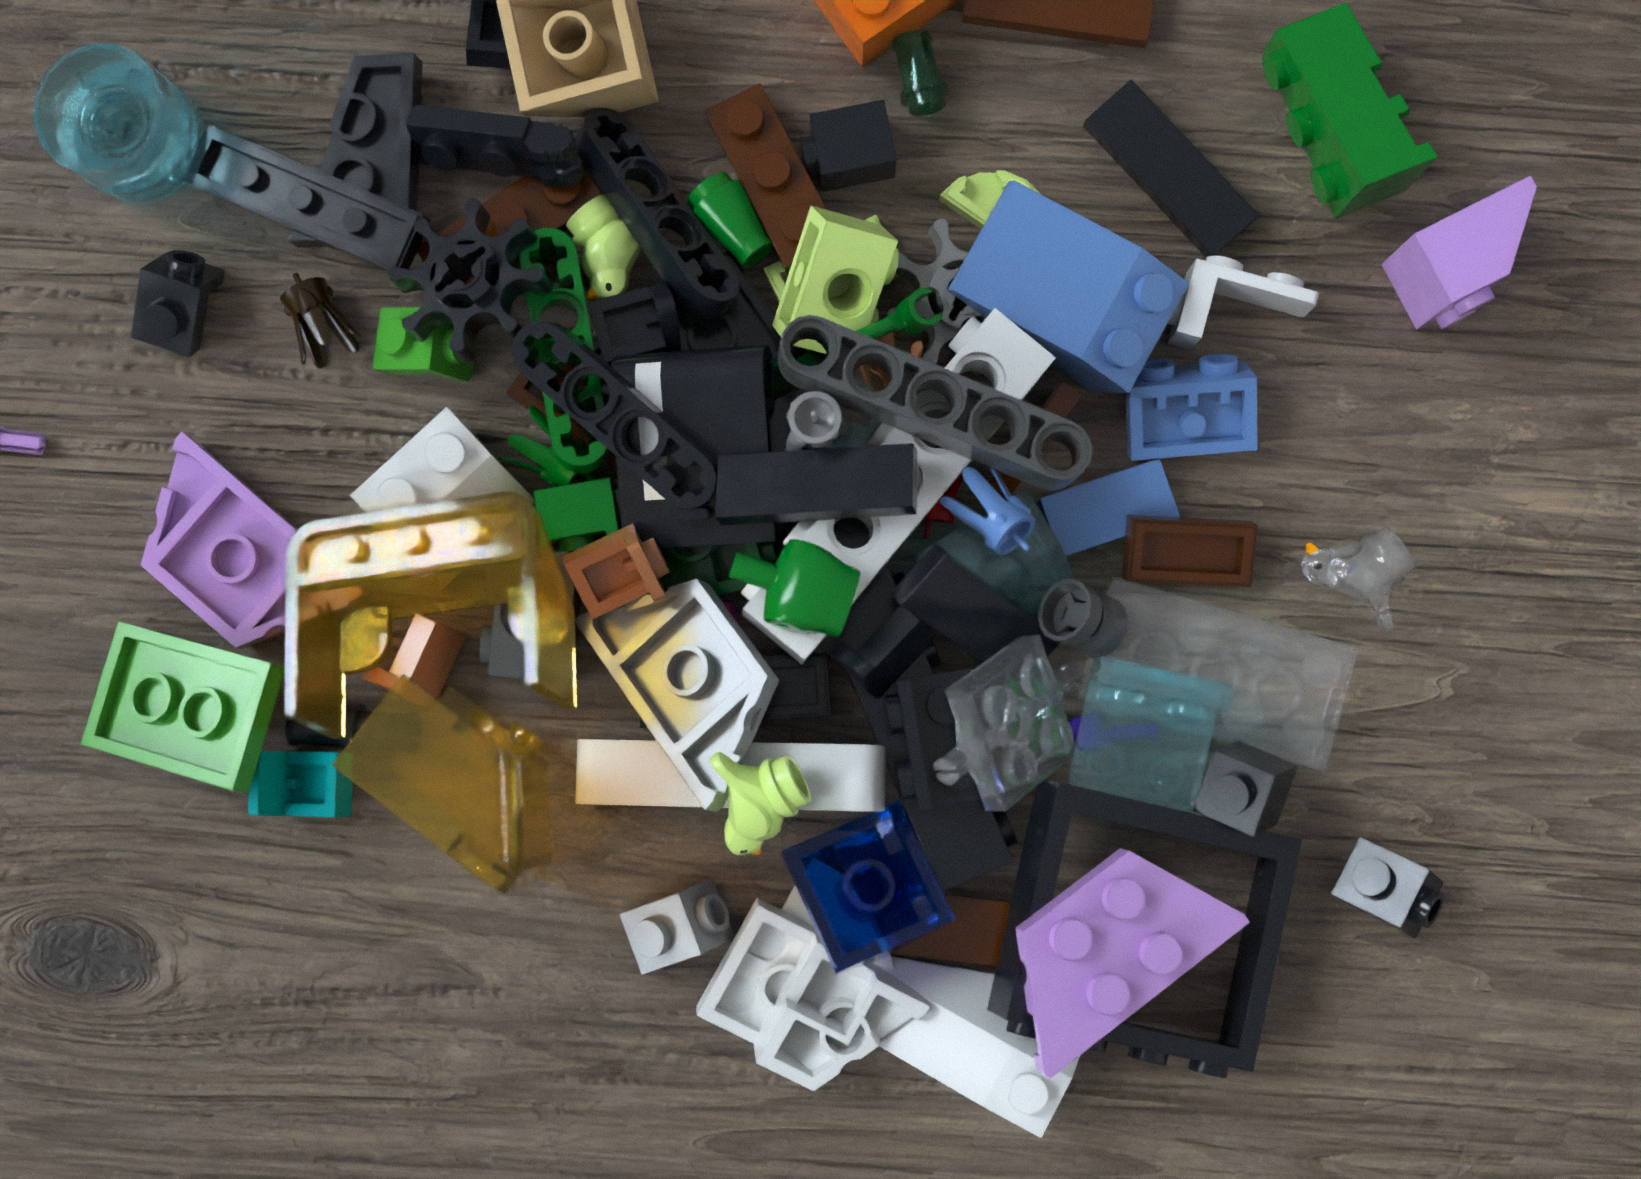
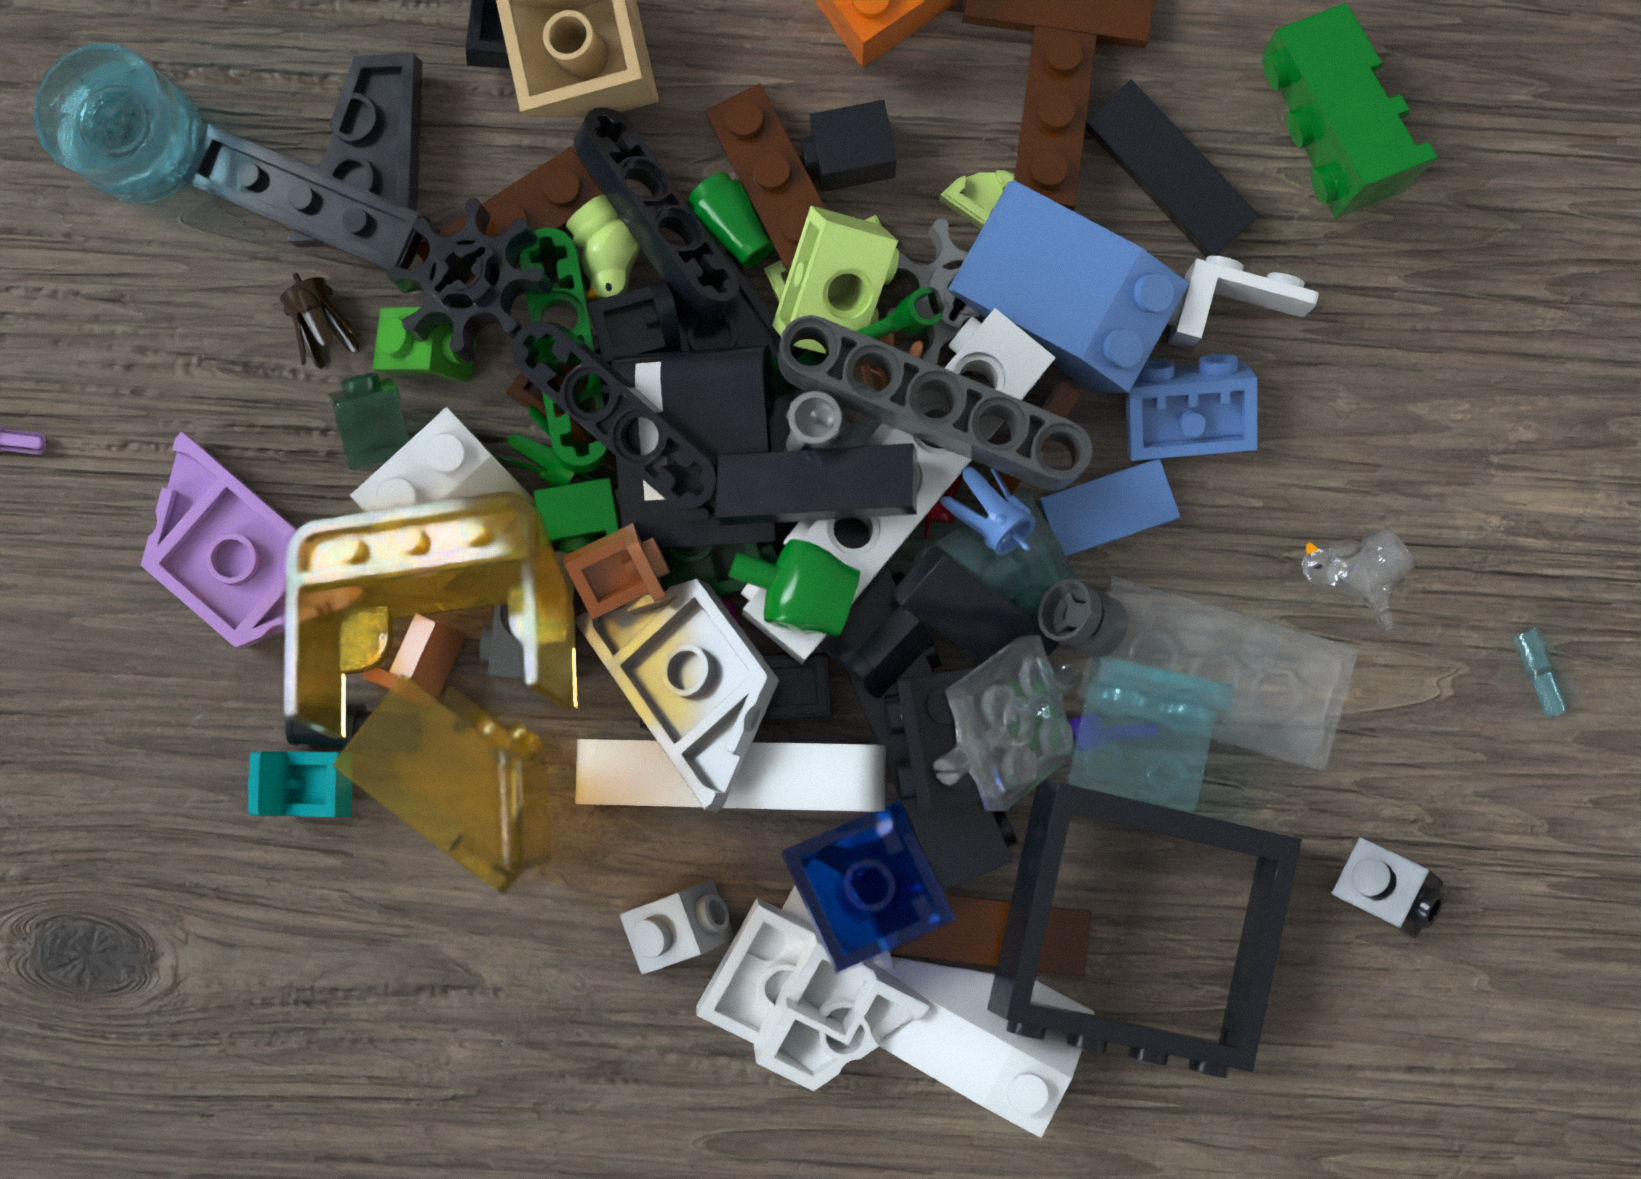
(174, 301): black bracket -> none
(183, 707): plate -> none
(368, 419): none -> clear green bracket
(496, 144): black hinge -> none
(759, 799): yellowish green animal -> none
(918, 69): clear green pin -> none
(1055, 113): none -> reddish brown plate
(1111, 950): lavender wing -> none
(1189, 550): reddish brown tile -> none
(1245, 788): black brick -> none
(1457, 261): lavender slope -> none
(1539, 667): none -> clear light blue pin

